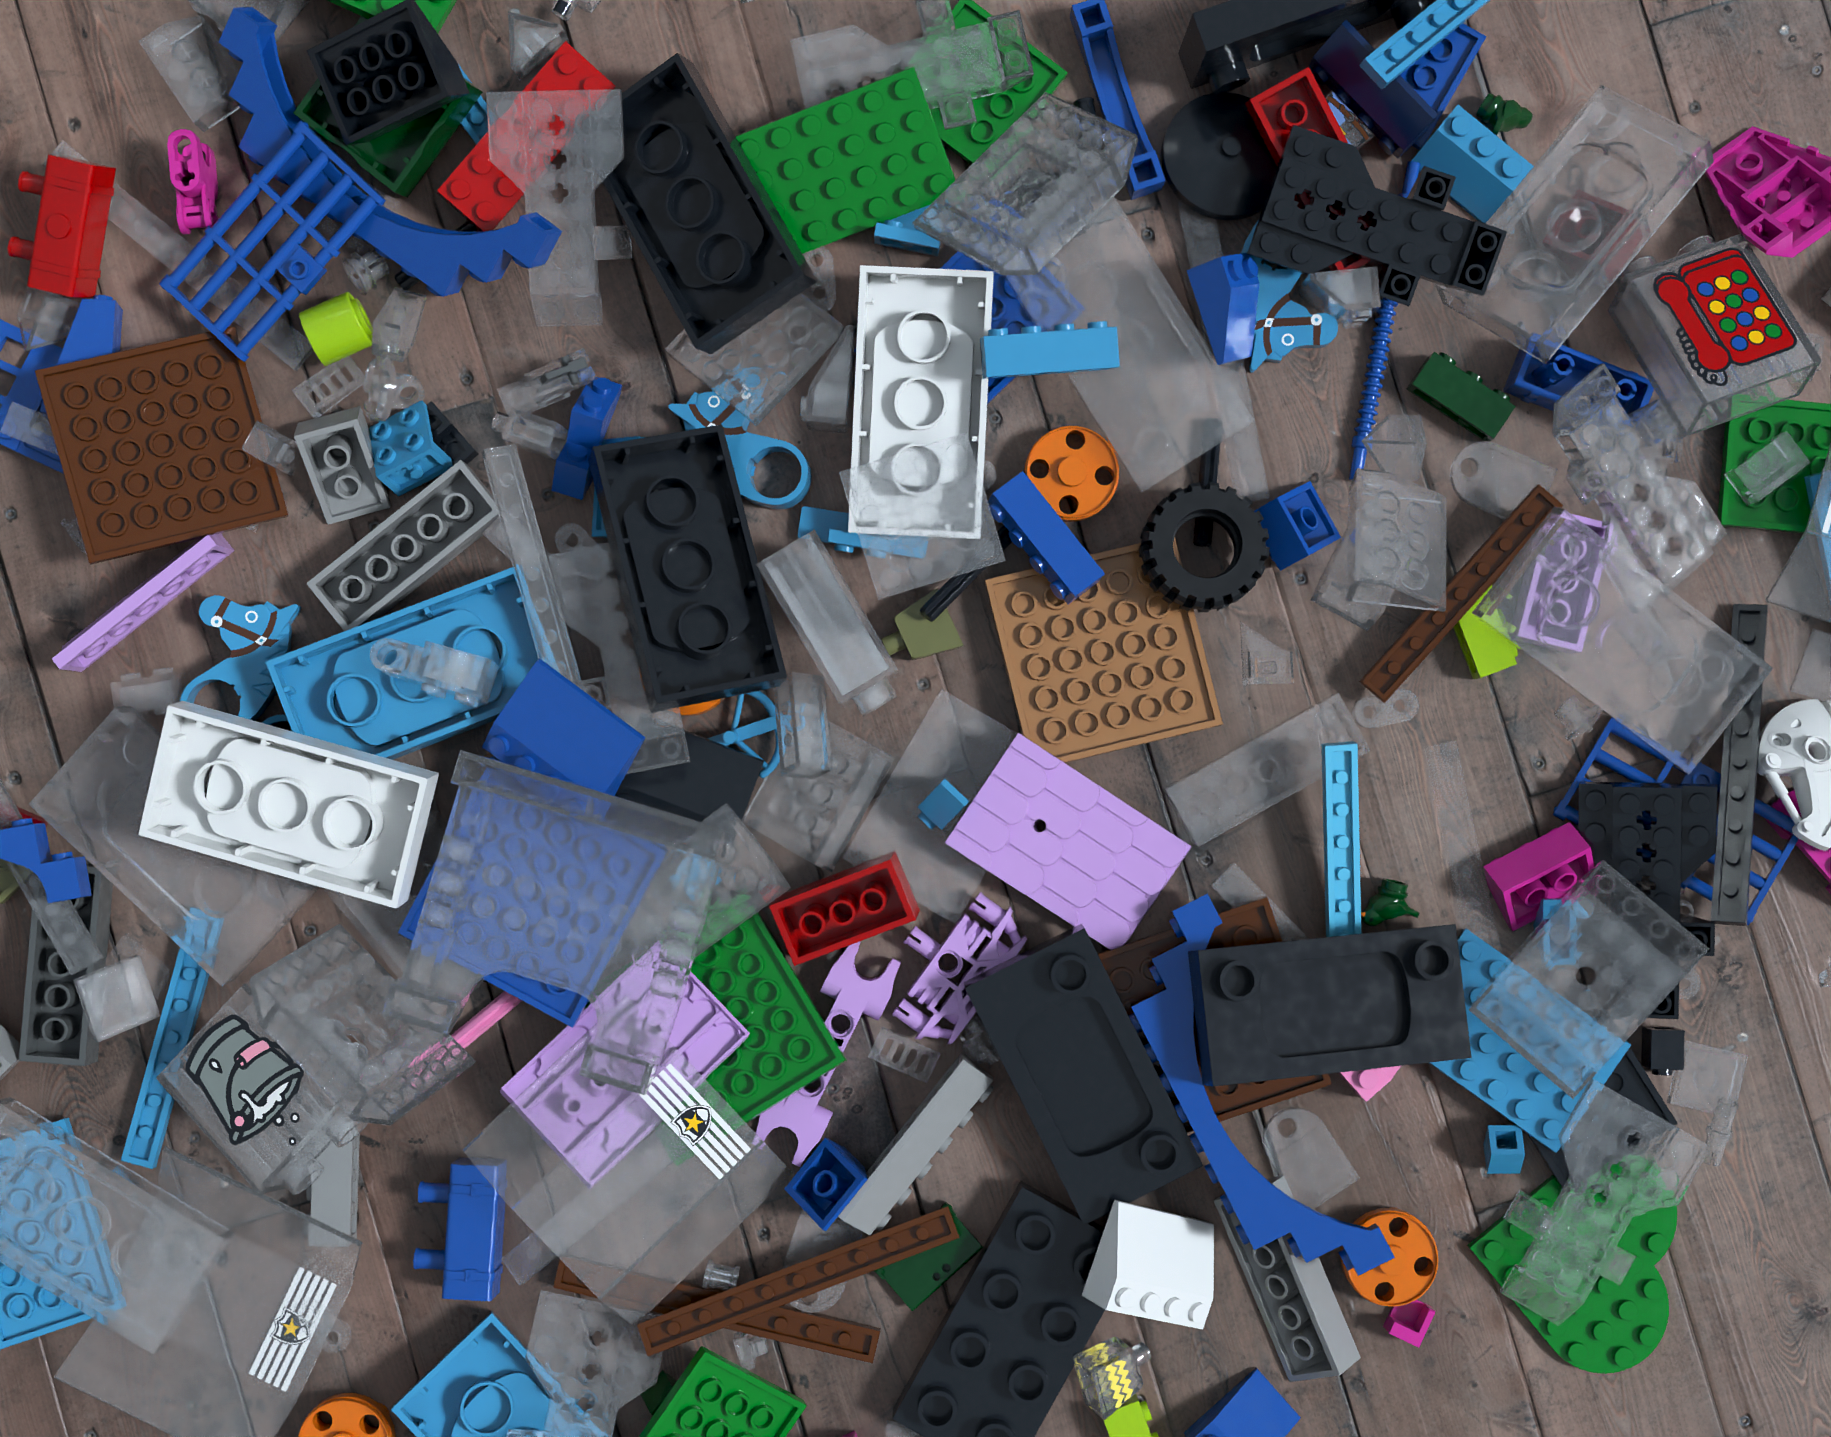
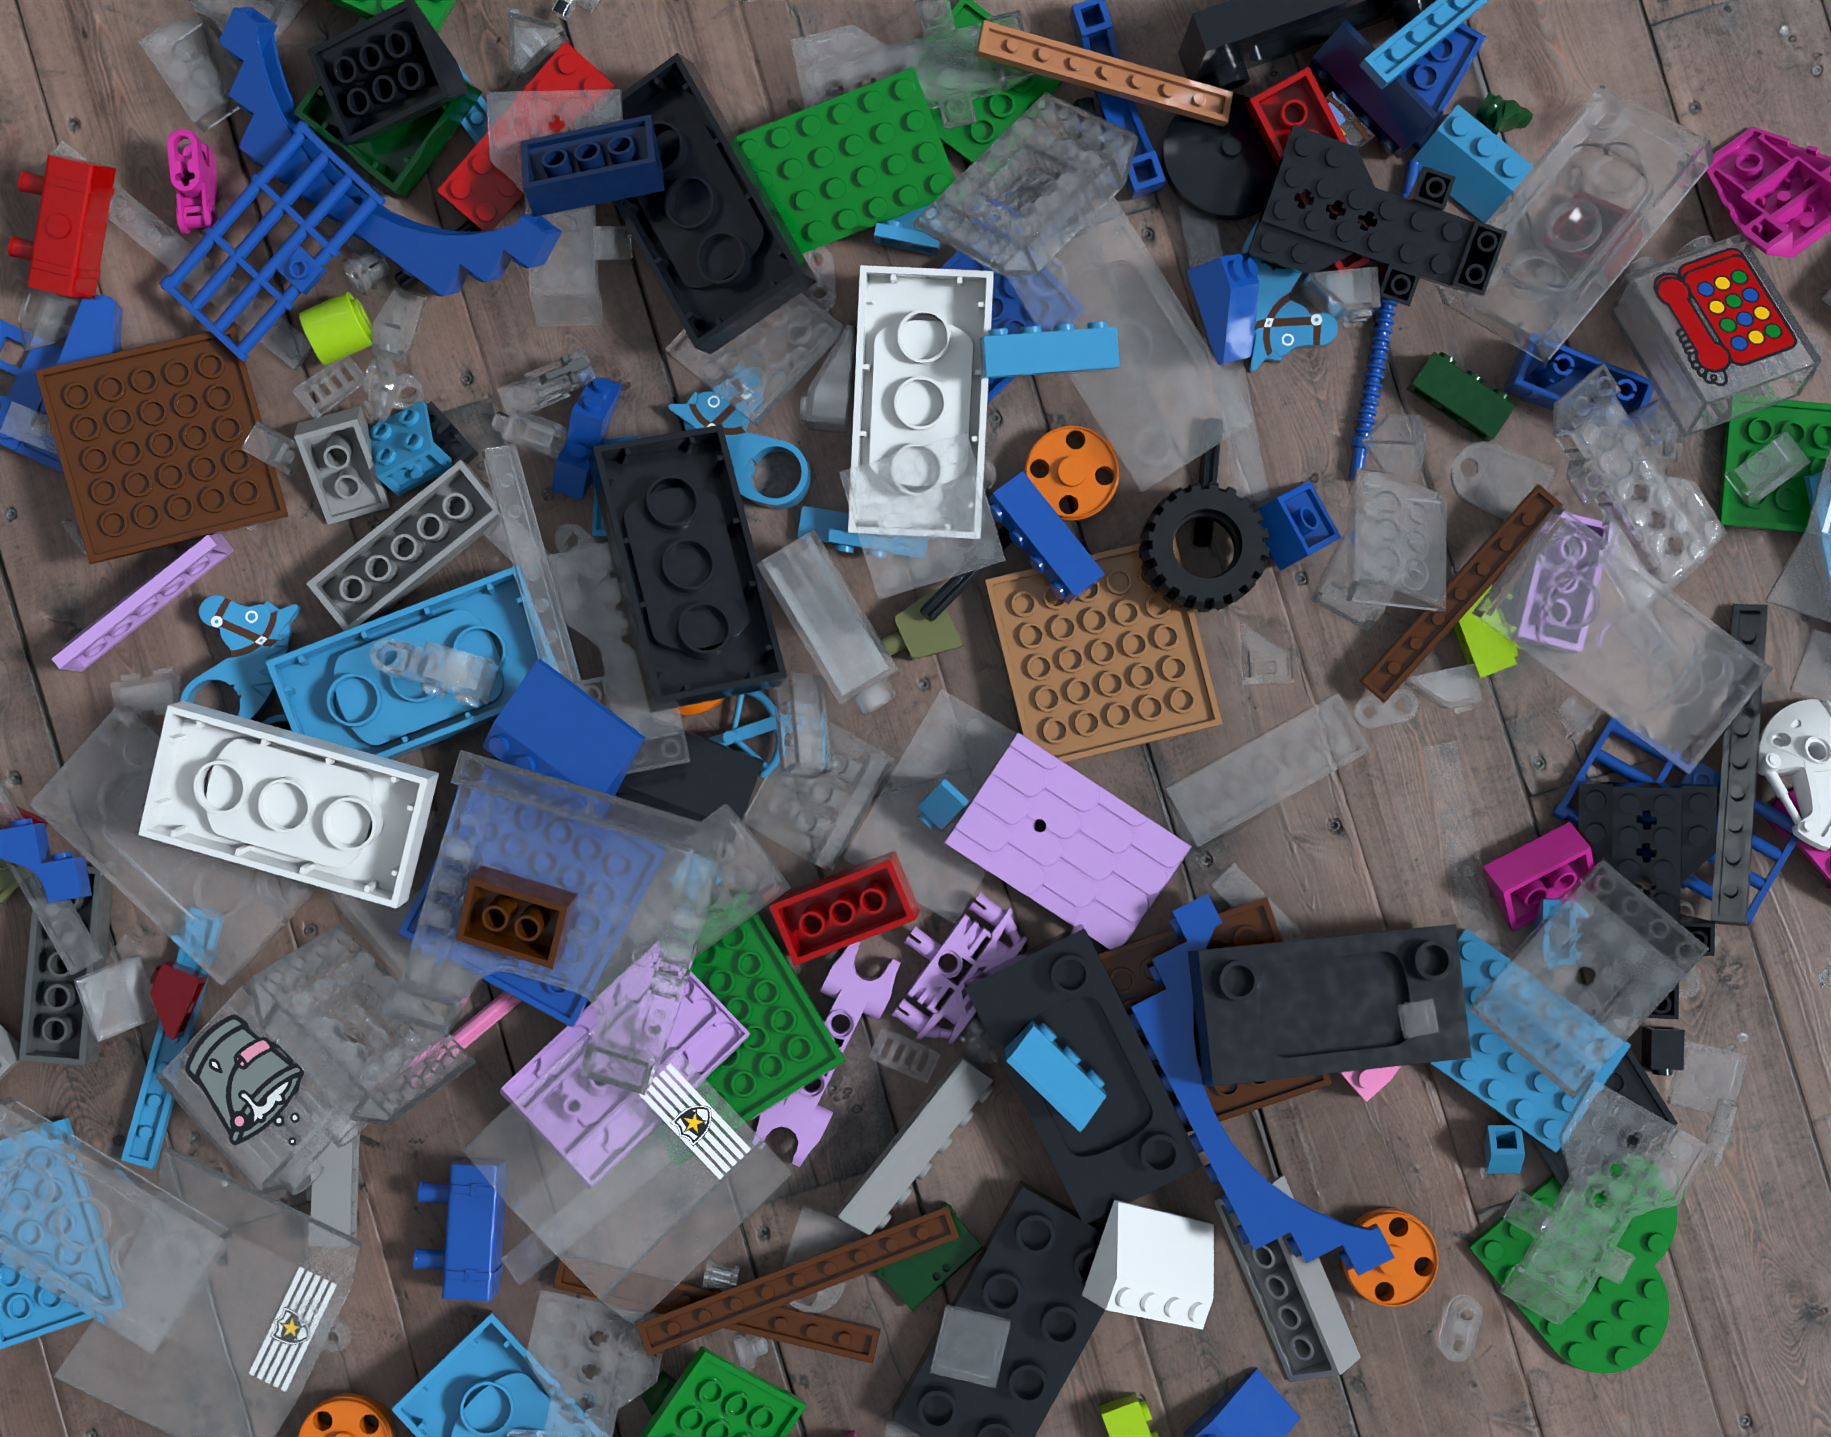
(176, 995): none -> dark red slope
(516, 916): none -> reddish brown brick
(591, 166): none -> dark blue slope
(827, 1182): blue slope -> none
(970, 1346): none -> clear tile
(1056, 1074): none -> dark azure slope
(1103, 73): none -> nougat plate
(1110, 1374): clear torso -> none
(1307, 1157): clear tile -> none
(1341, 838): medium azure plate -> none
(1387, 903): dark green animal -> none
(1410, 1321): dark pink panel -> none
(1418, 1018): none -> clear tile
(1449, 687): none -> clear slope
(1460, 1329): none -> clear plate

